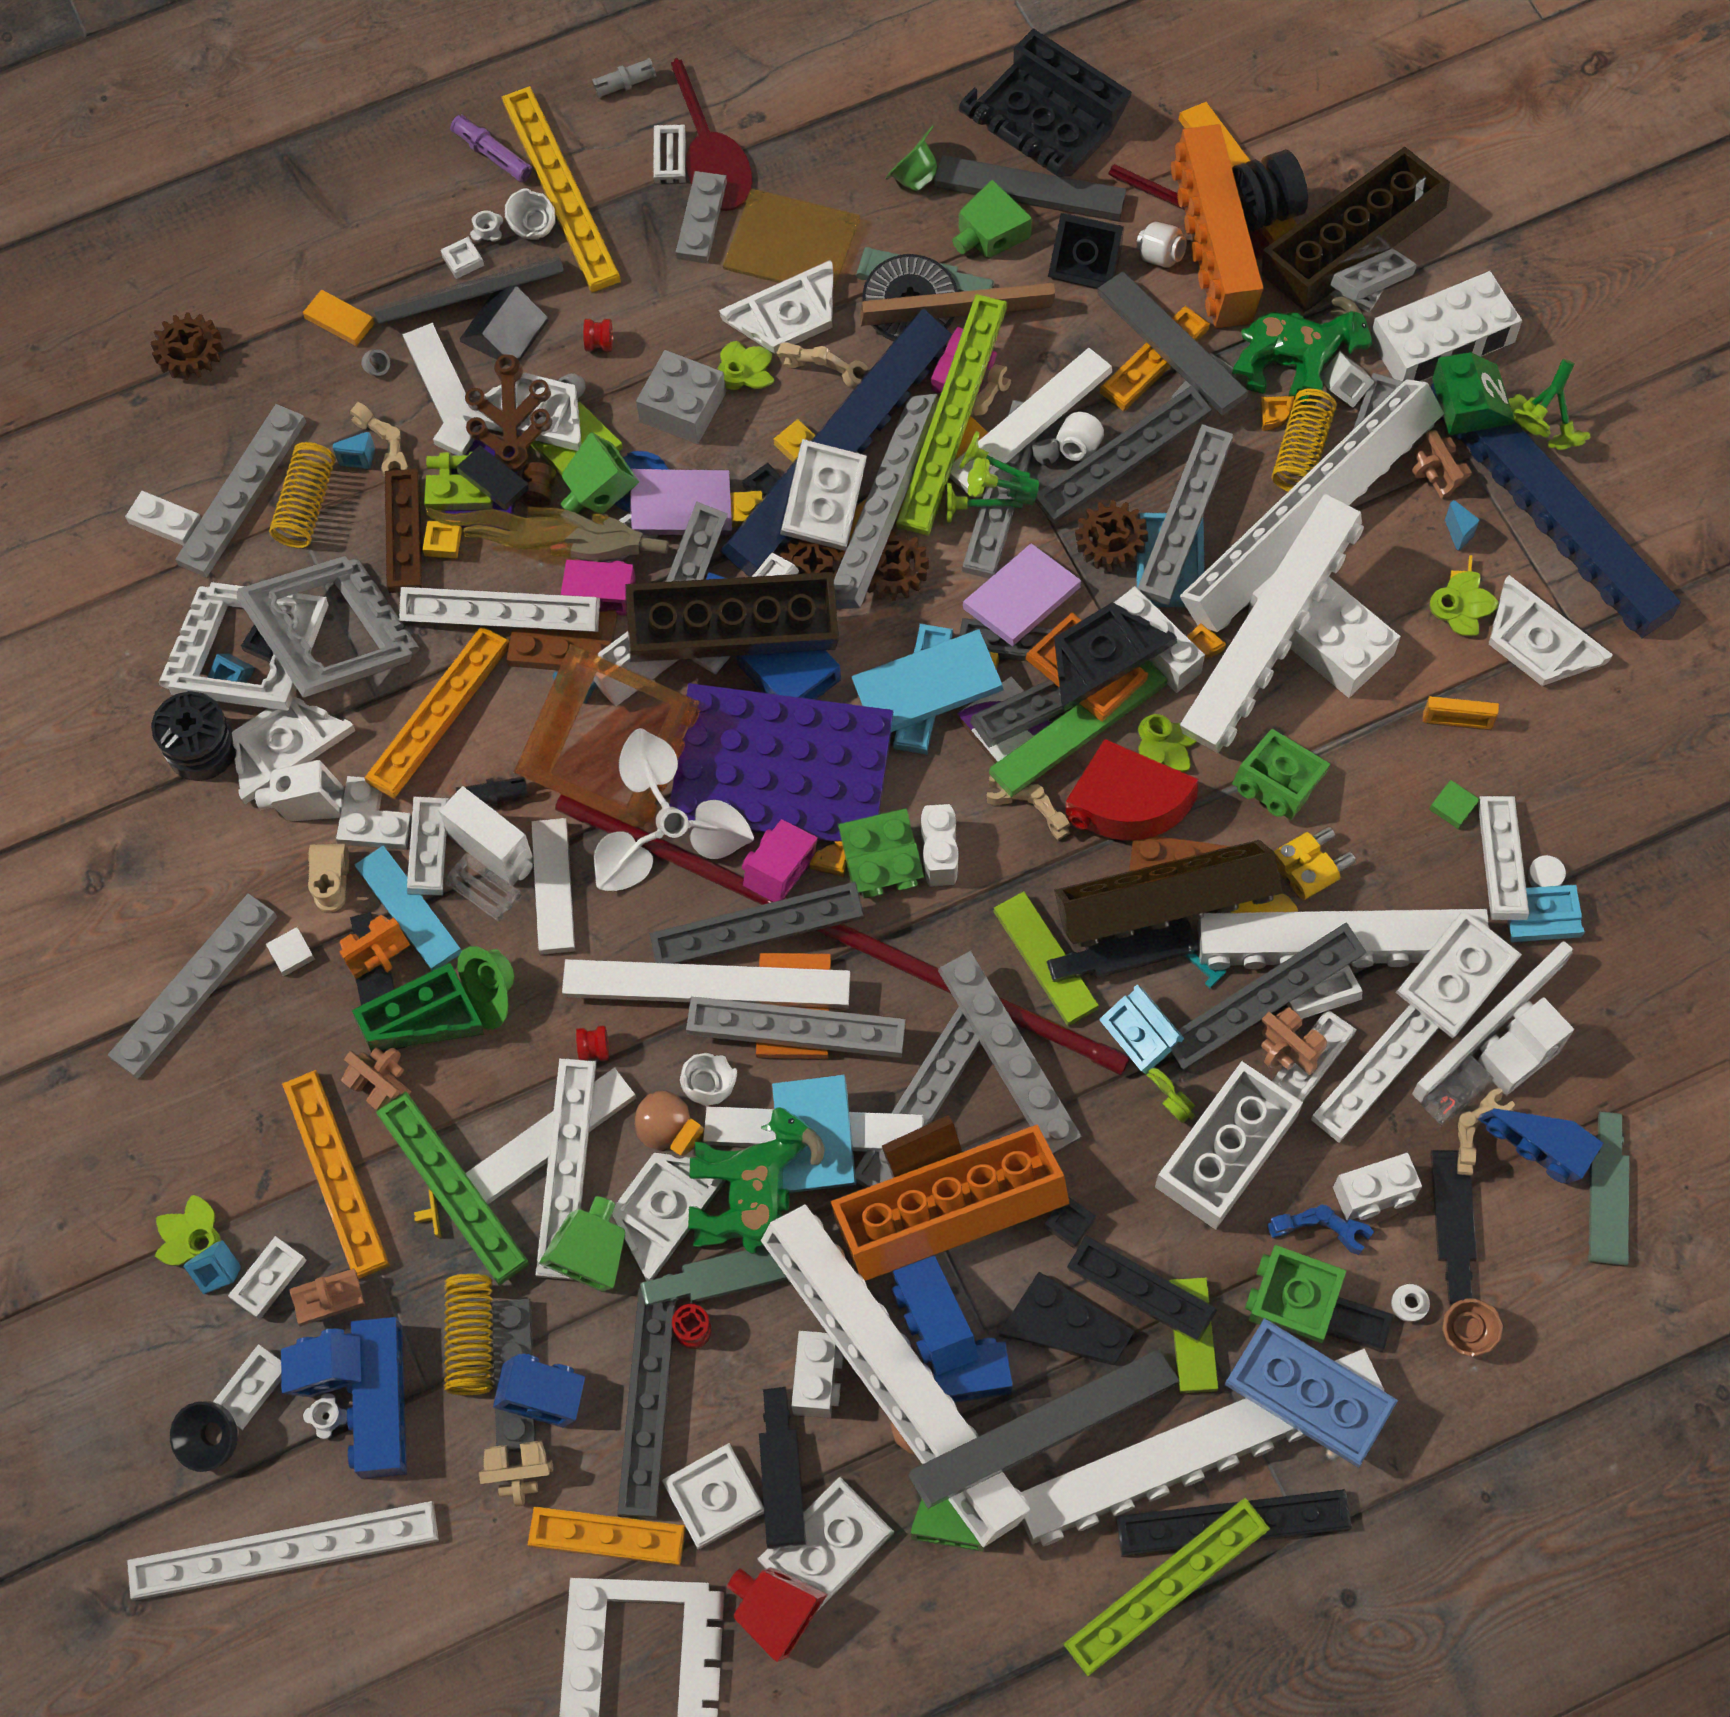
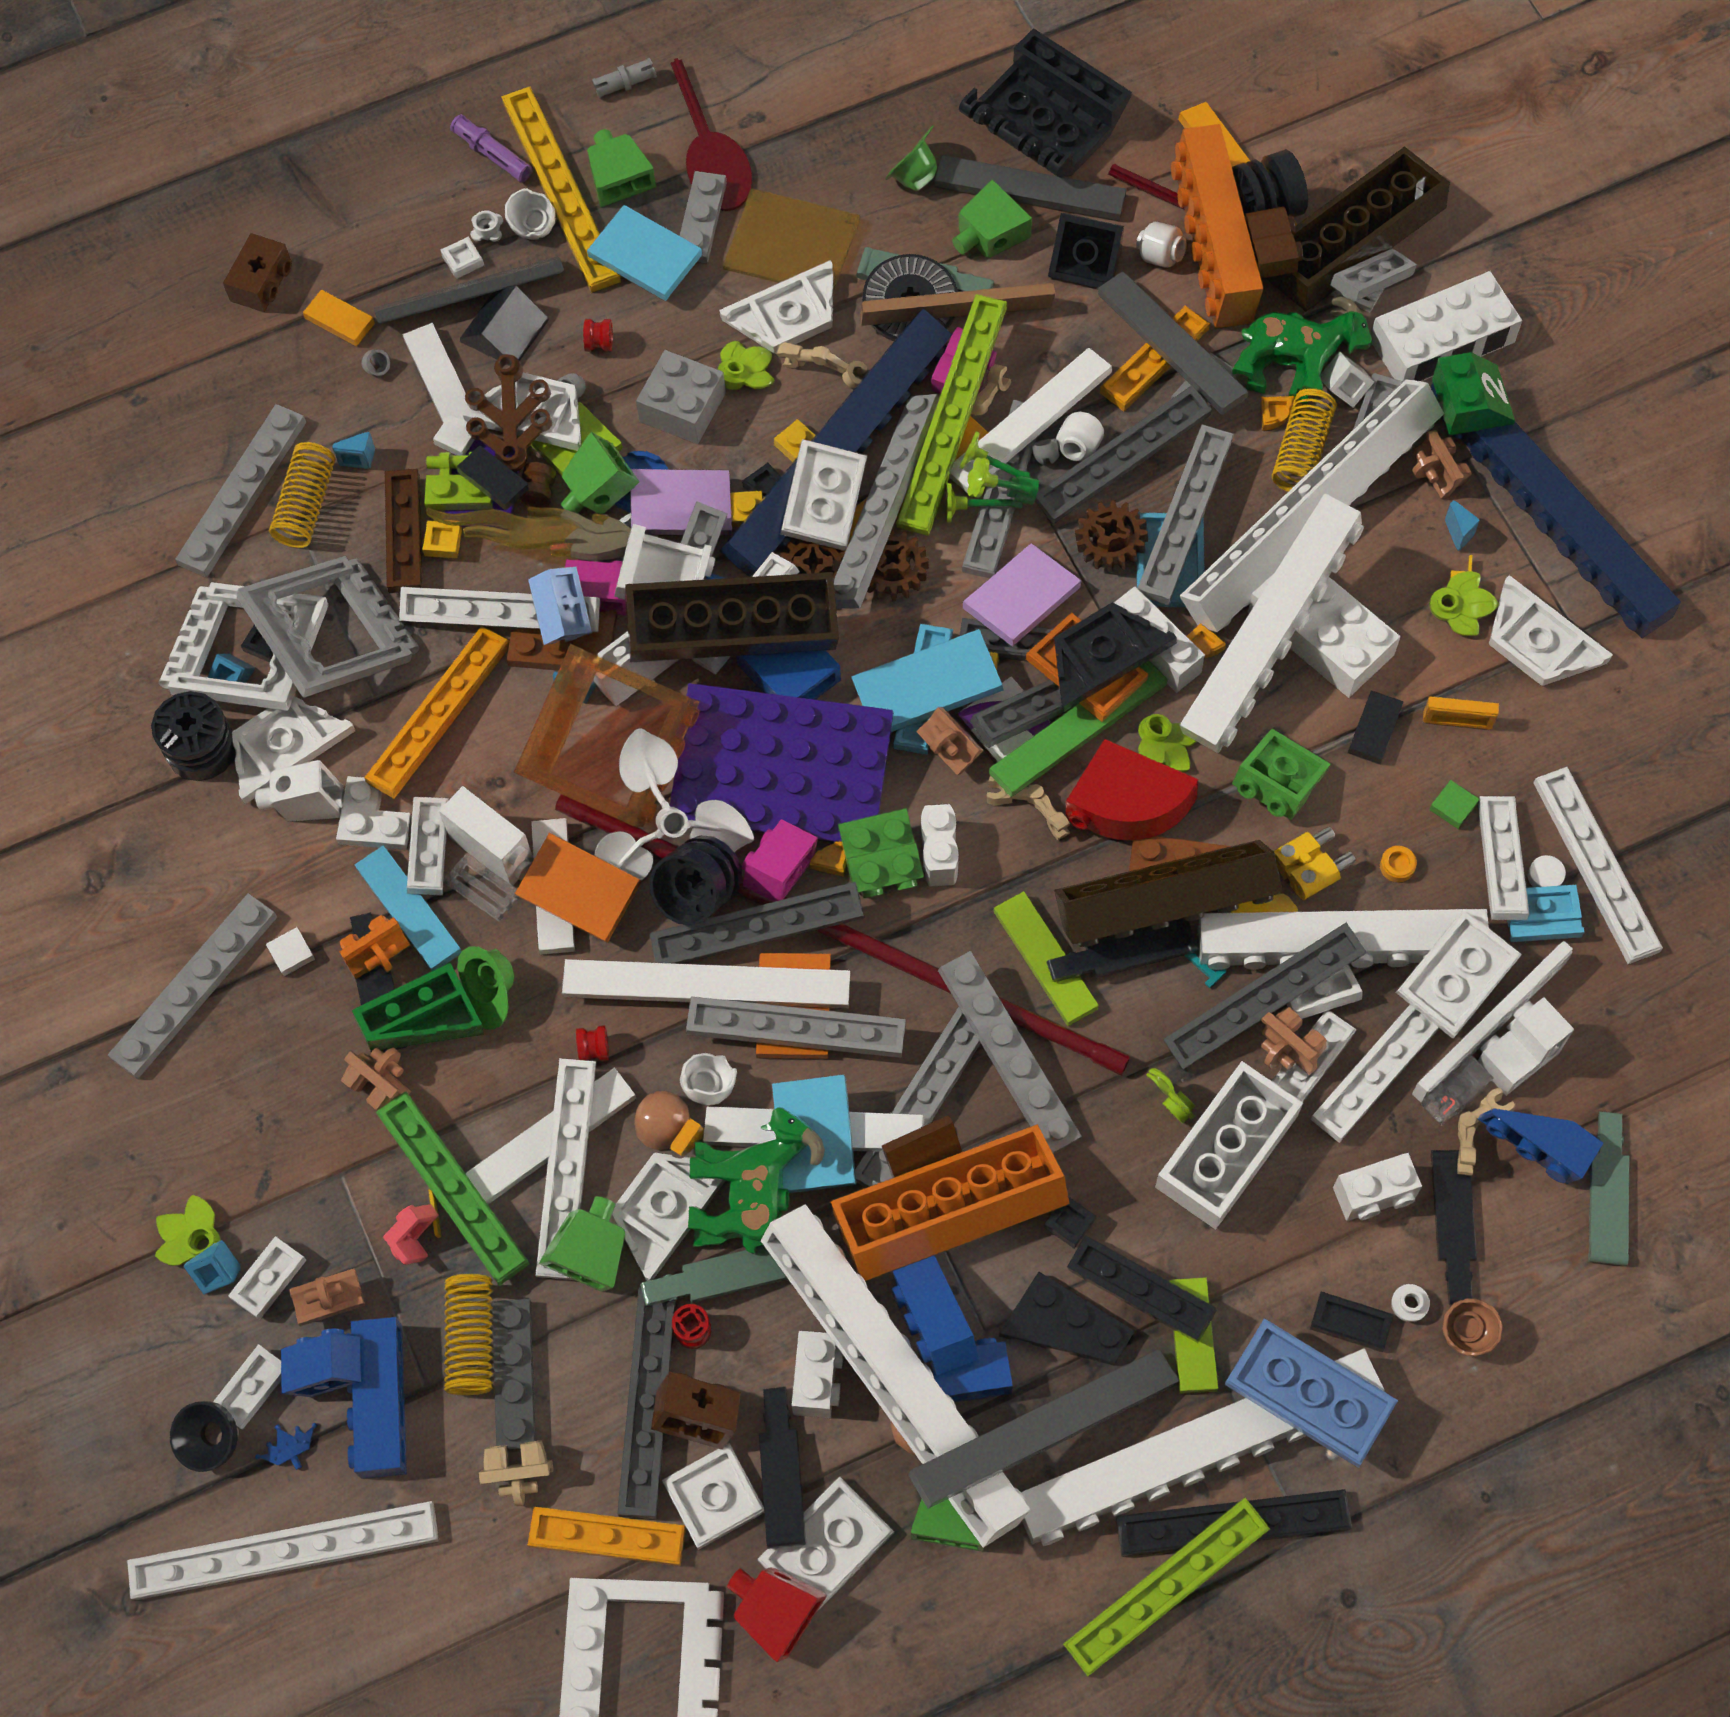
(162, 518): white plate -> none
(187, 346): reddish brown gear -> none
(257, 272): none -> reddish brown brick
(288, 1446): none -> blue piece
(315, 1414): white plate -> none
(328, 875): tan piece -> none
(335, 1174): light orange tile -> none
(394, 458): tan piece -> none
(404, 1233): none -> coral bracket
(499, 790): black pin -> none
(539, 1390): blue brick -> none
(559, 605): none -> light blue hinge
(578, 887): none -> orange tile
(618, 168): none -> bright green torso
(644, 252): none -> medium azure tile
(661, 560): none -> white panel
(670, 174): white tile -> none
(695, 880): none -> black wheel
(696, 1410): none -> reddish brown brick
(949, 741): none -> nougat hips
(1141, 1029): medium azure plate -> none
(1273, 242): none -> reddish brown brick
(1295, 1293): bright green plate -> none
(1322, 1215): blue piece -> none
(1375, 727): none -> black tile
(1398, 864): none -> light orange tile
(1531, 413): lime plant -> none
(1598, 865): none -> white tile

